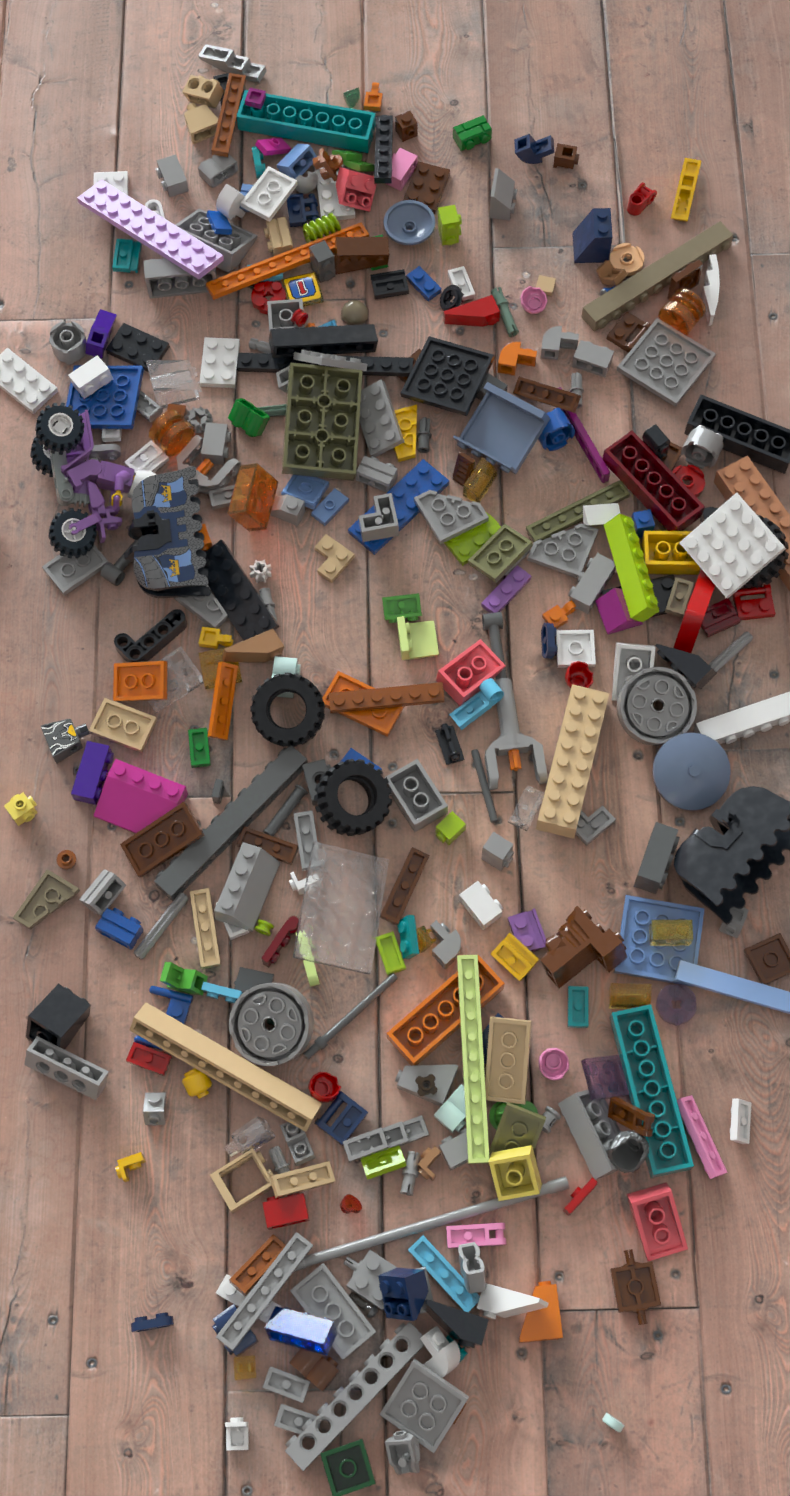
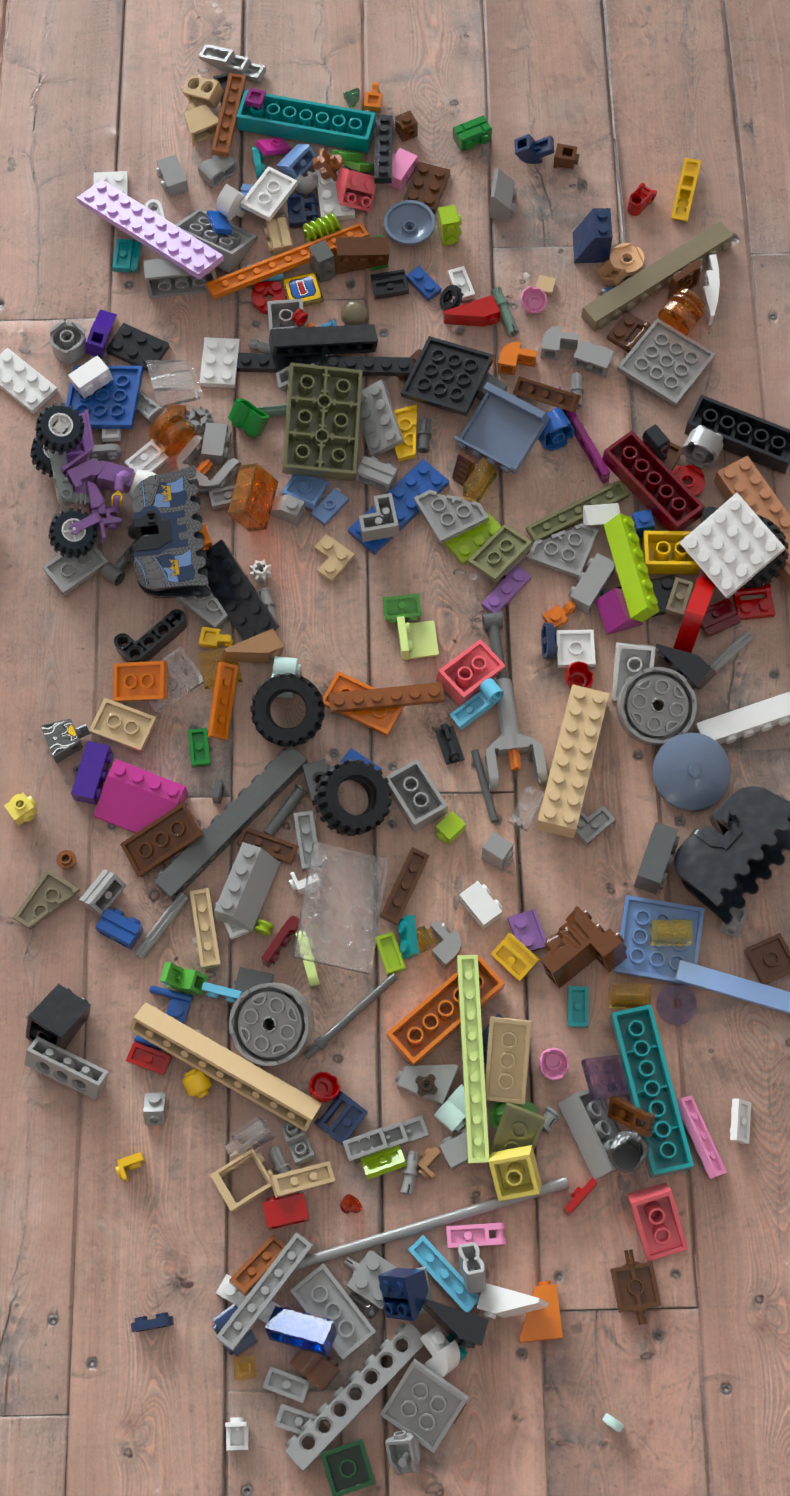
(330, 360): light grey plate -> none

